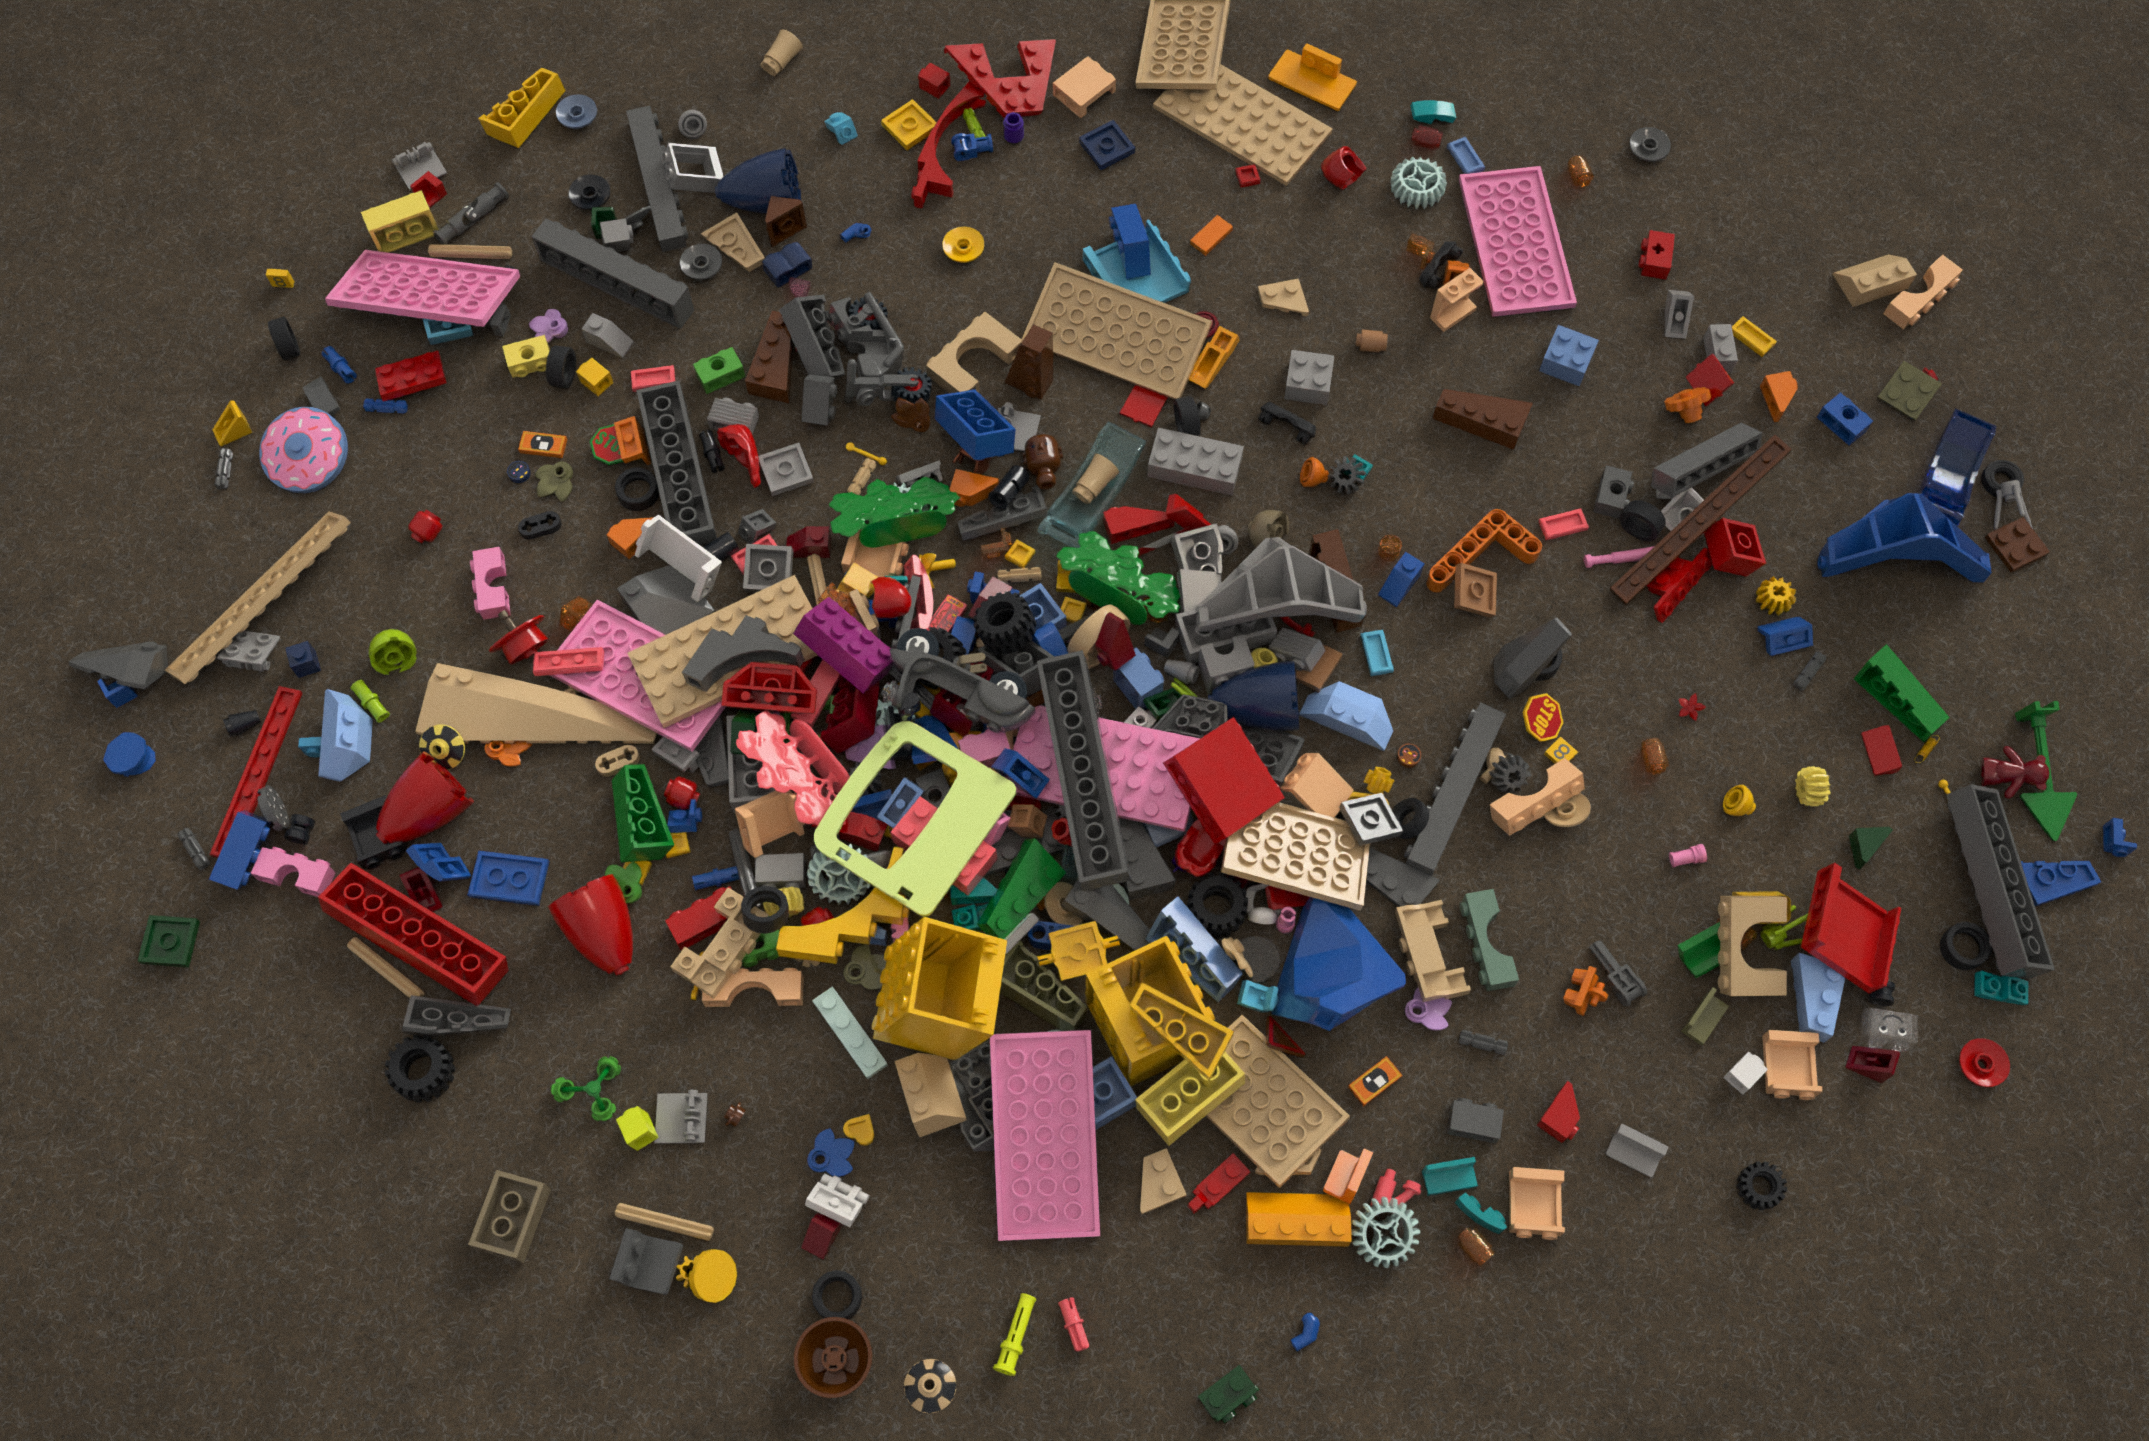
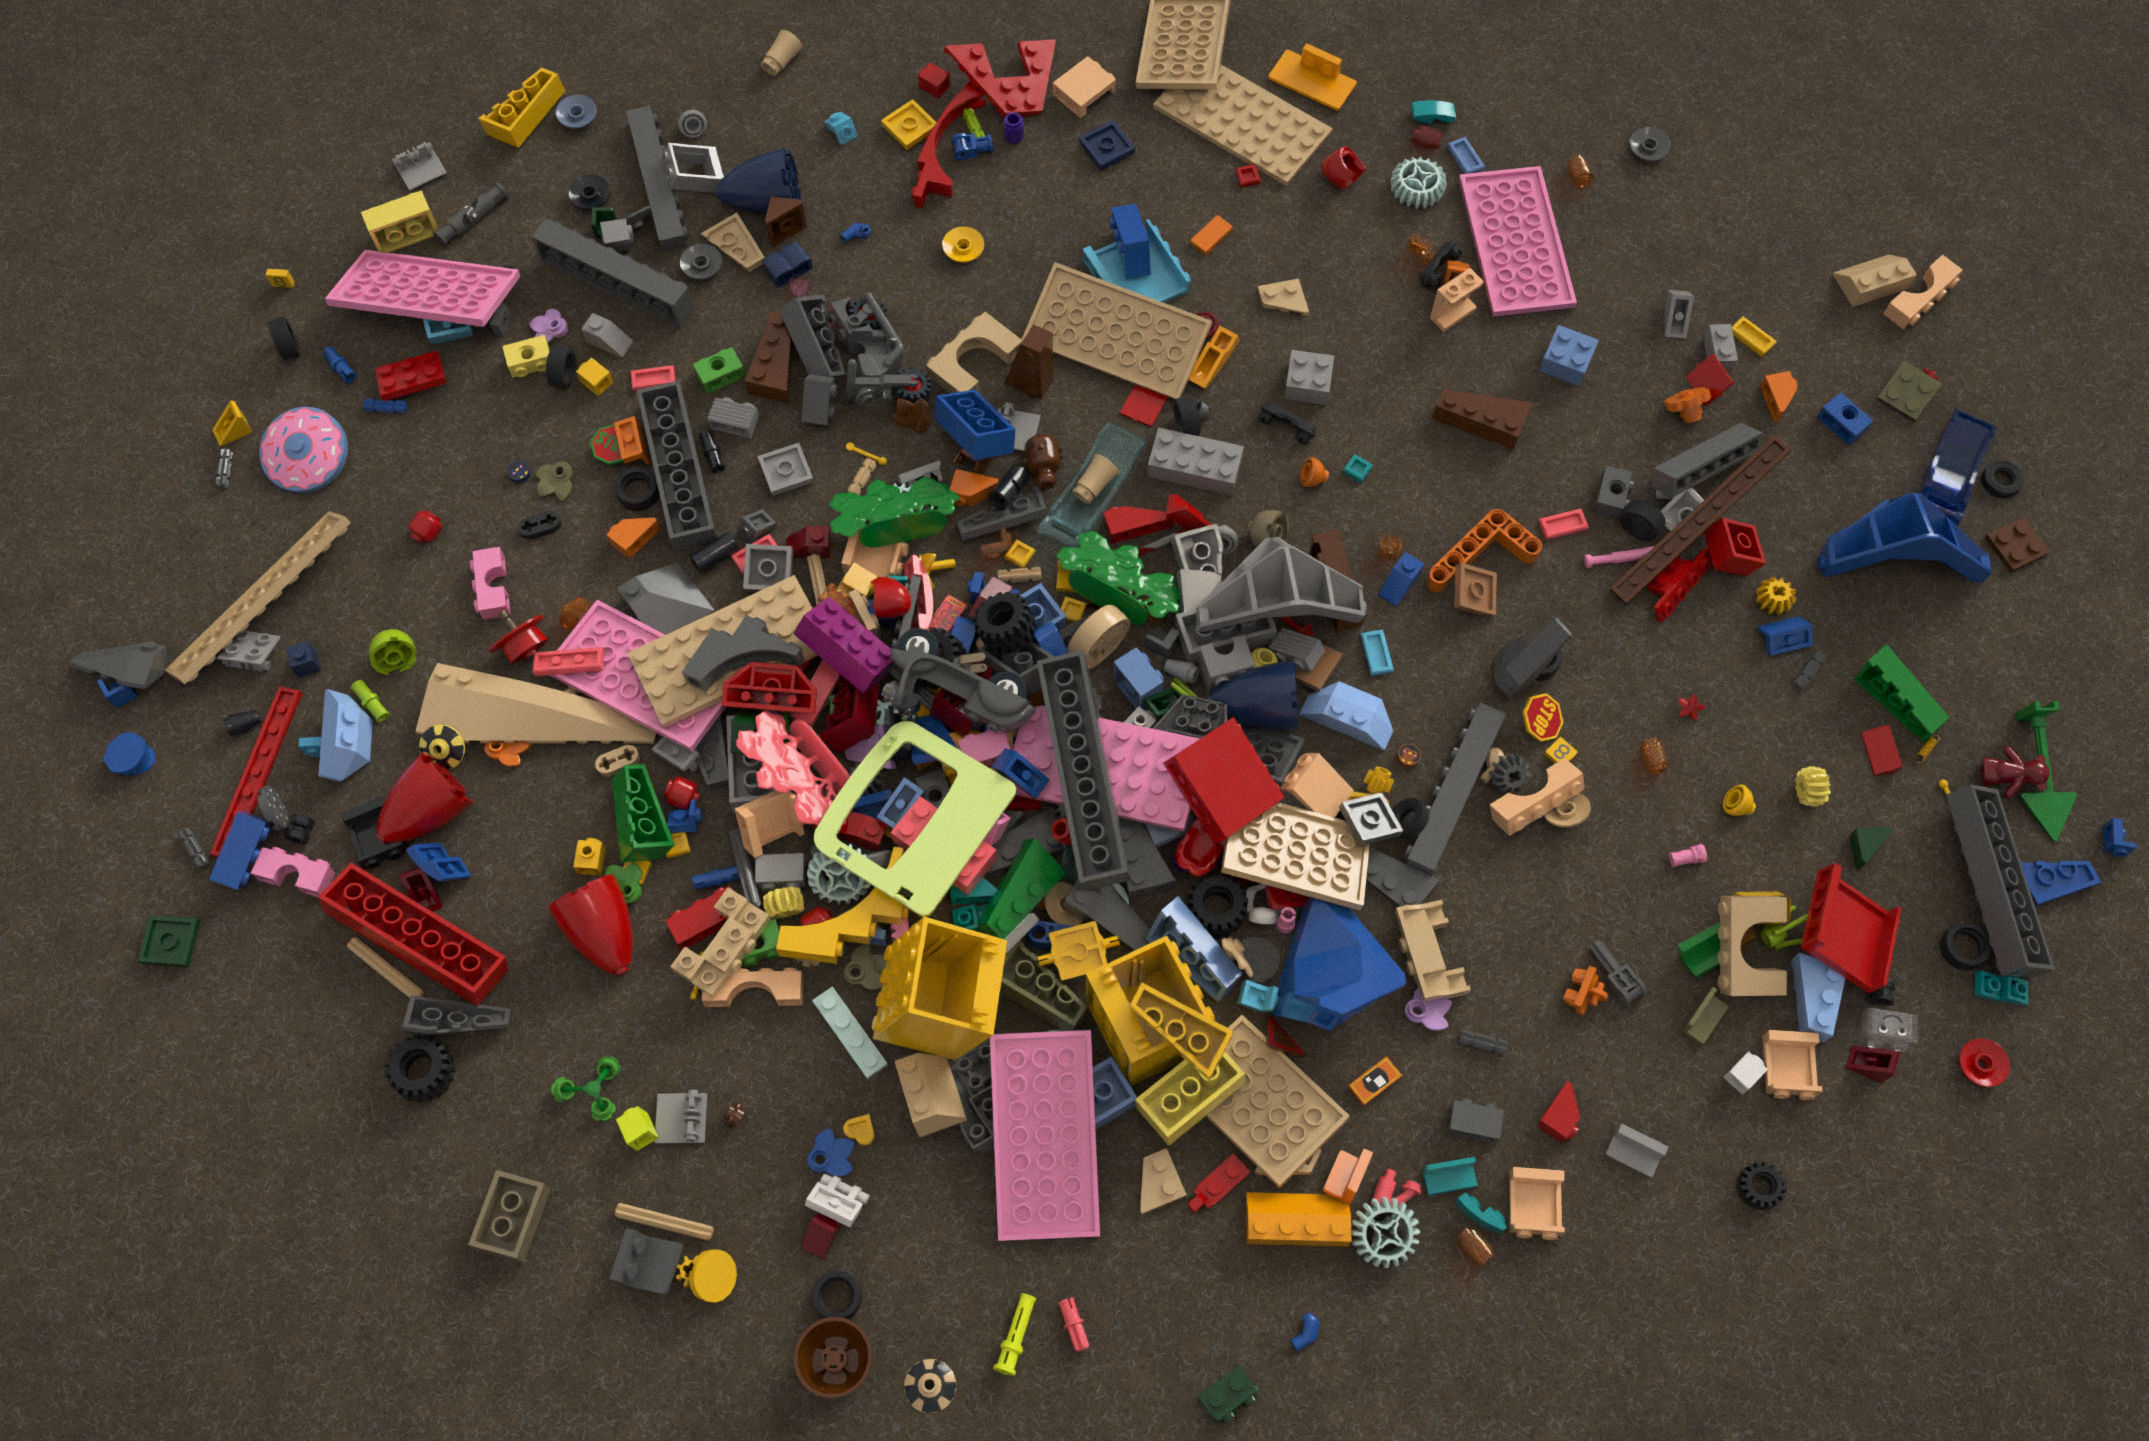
(321, 397): dark grey slope -> none
(431, 188): red panel -> none
(470, 251): tan axle -> none
(508, 878): blue tile -> none
(542, 444): tile -> none
(589, 857): none -> yellow brick
(680, 553): white panel -> none
(740, 442): red hair -> none
(761, 895): black tyre -> none
(1027, 821): medium nougat brick -> none
(1114, 643): dark red slope -> none
(1350, 467): dark grey gear -> none
(1371, 341): medium nougat brick -> none
(1496, 970): sand green arch -> none
(1657, 254): red brick -> none
(2011, 492): light grey plant -> none

